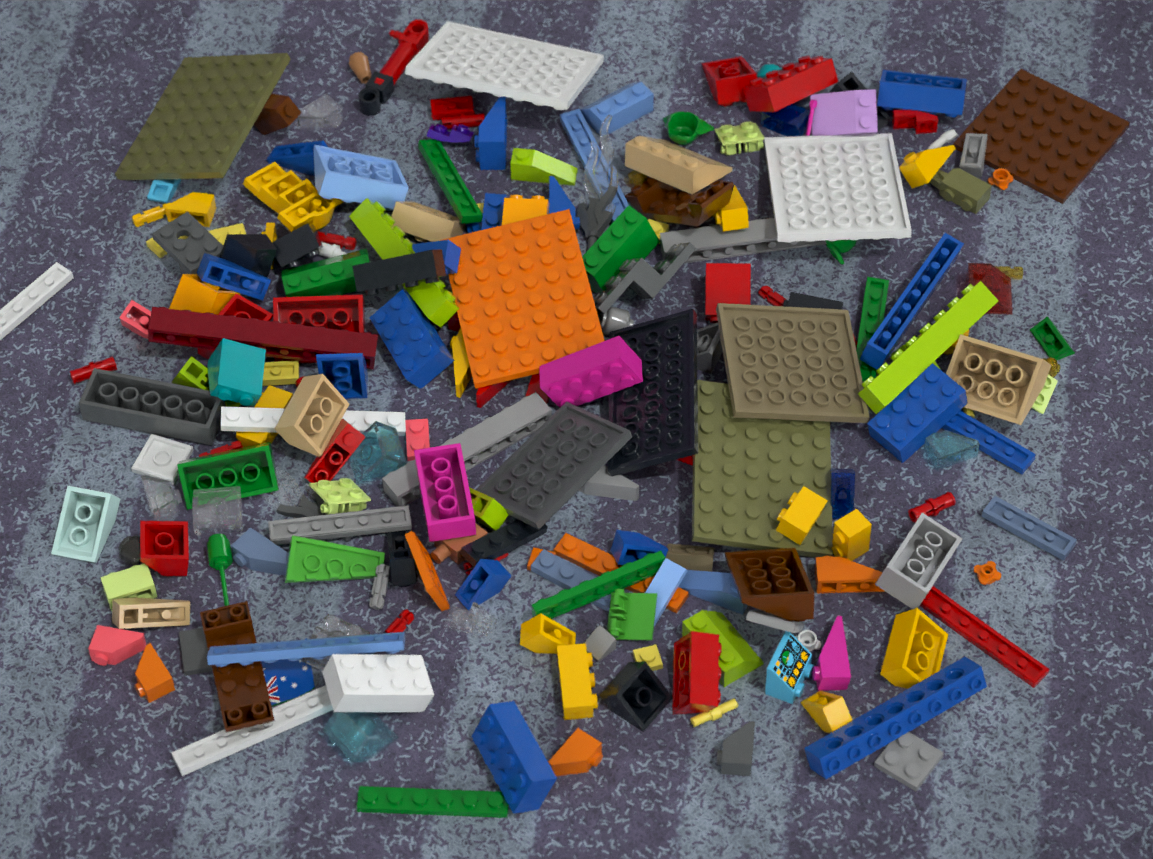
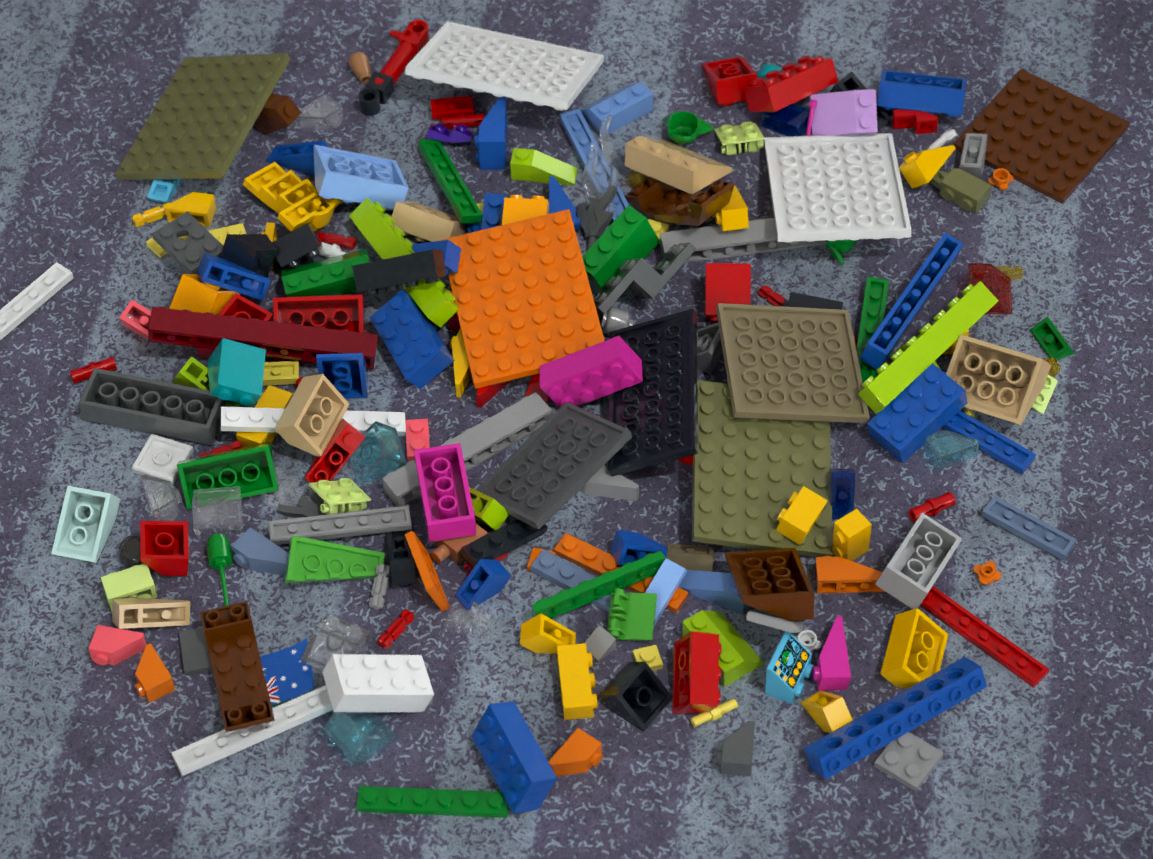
(298, 649): medium blue plate -> none

